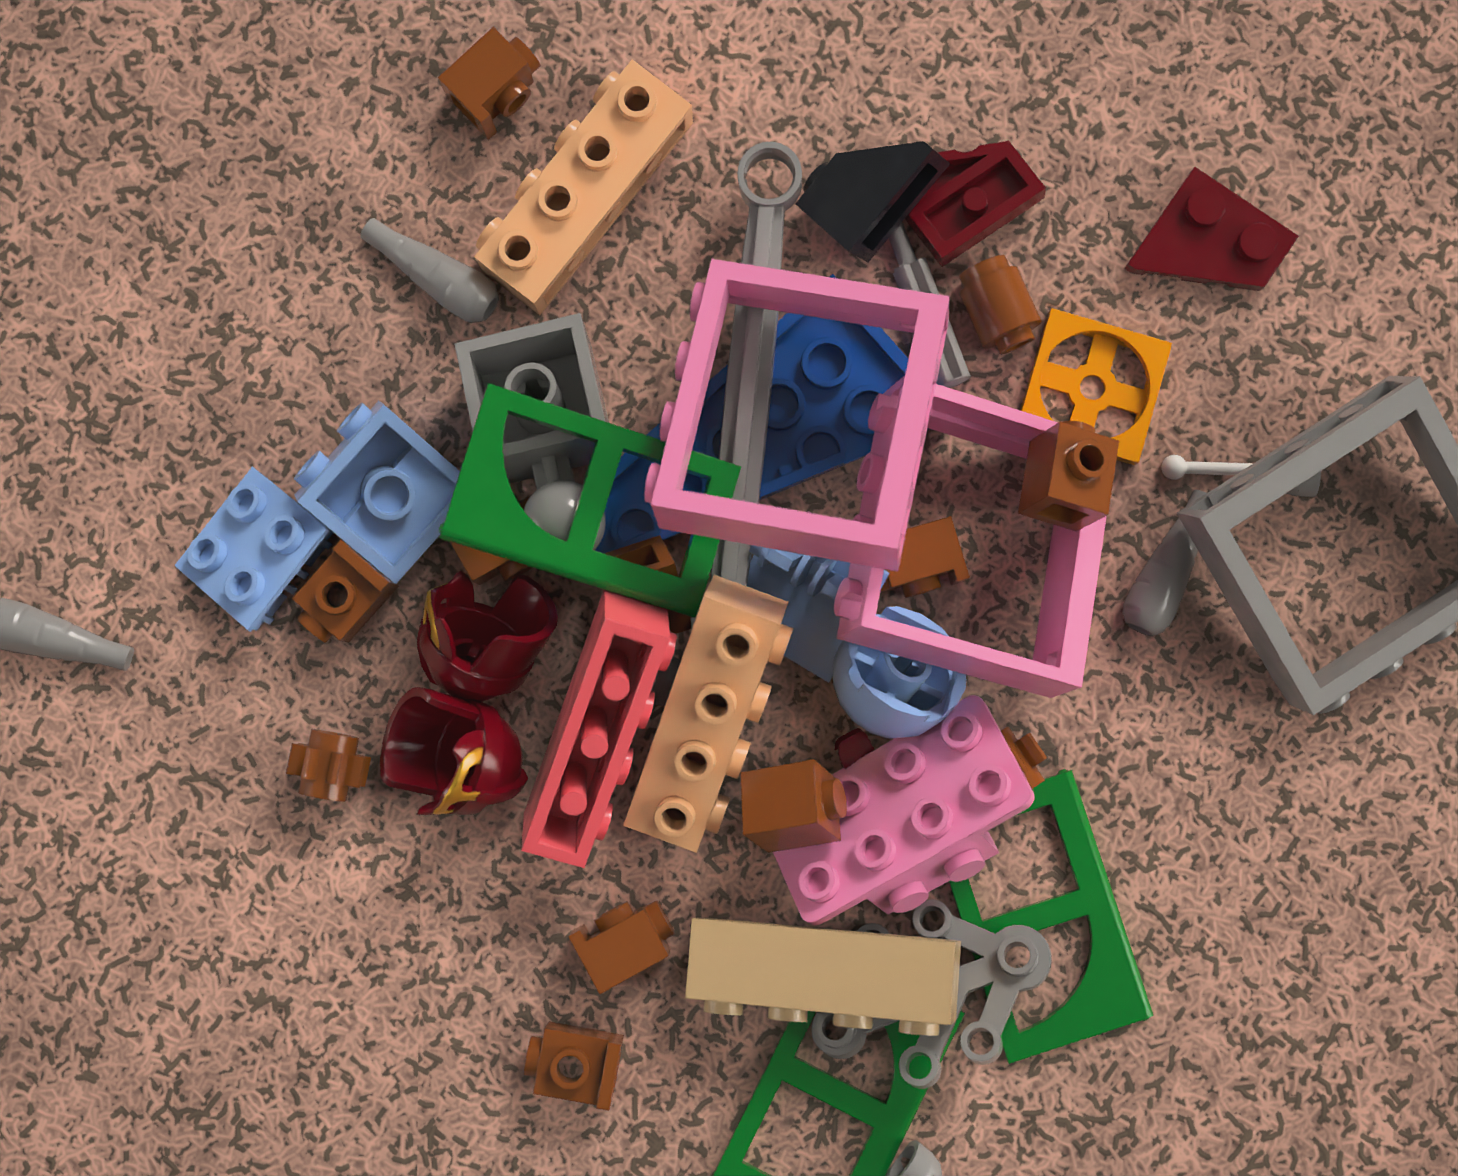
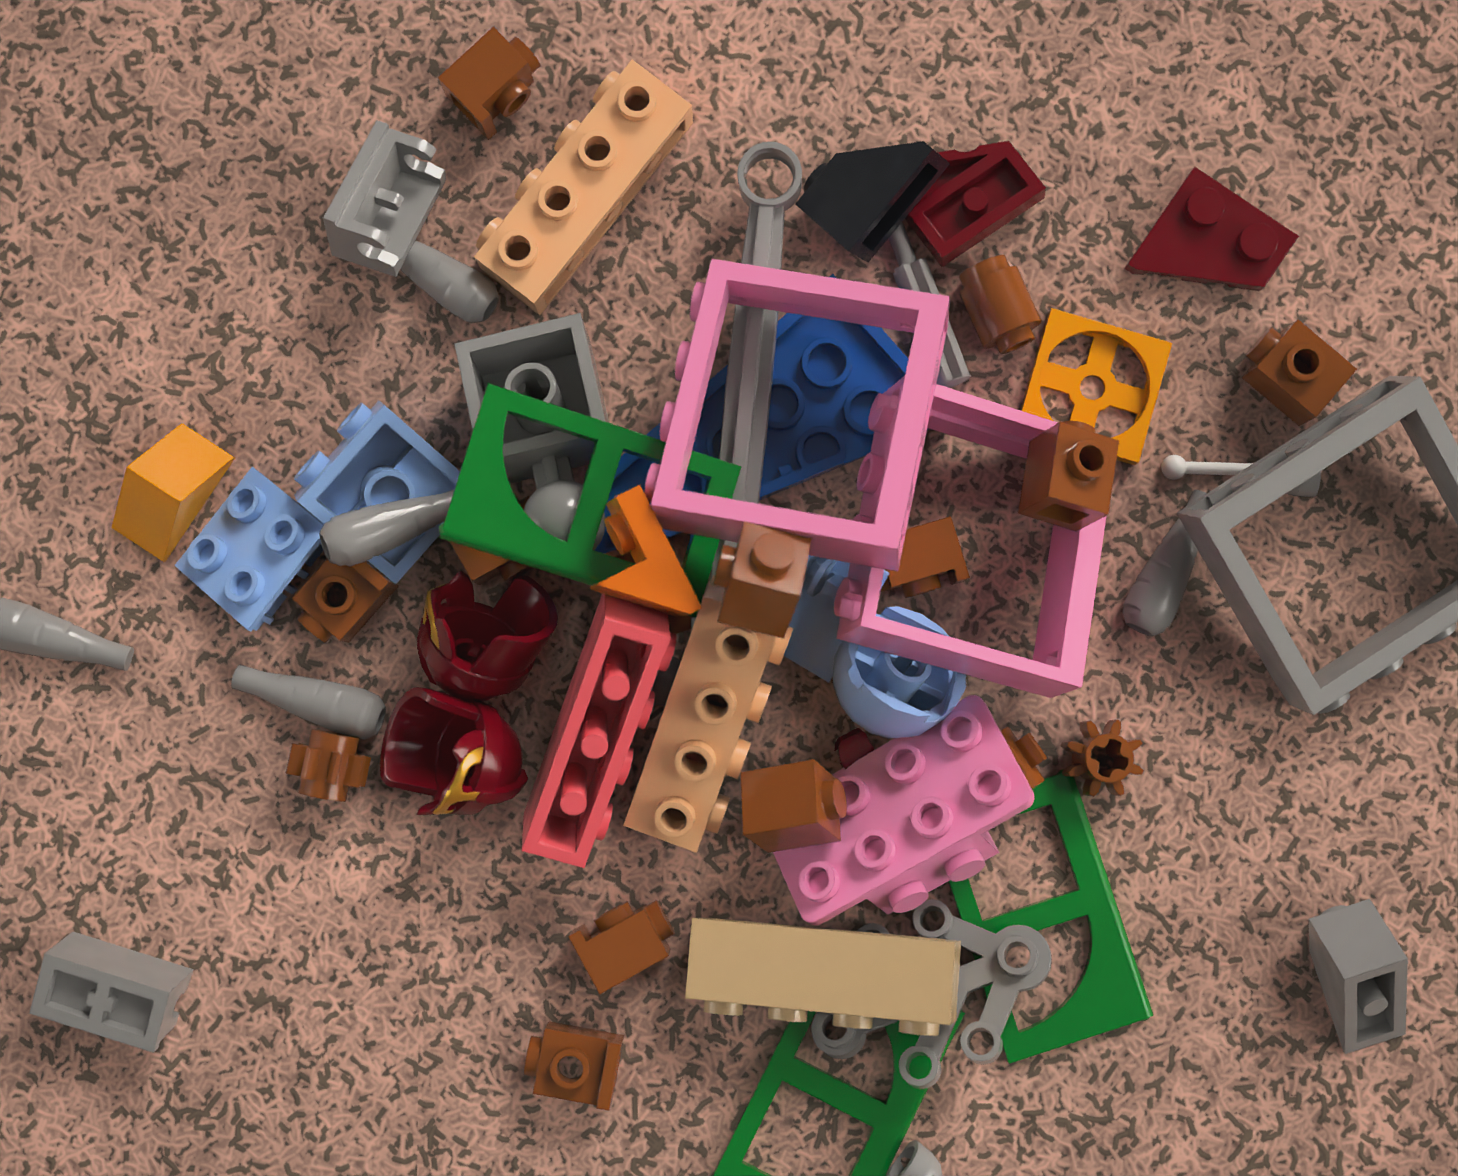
(109, 991): none -> light grey hinge
(168, 489): none -> light orange slope
(322, 702): none -> light grey piece
(380, 527): none -> light grey piece
(383, 200): none -> light grey hinge
(657, 576): none -> orange slope
(762, 579): none -> dark orange brick
(1088, 767): none -> dark orange gear
(1296, 371): none -> dark orange brick
(1360, 974): none -> light grey slope

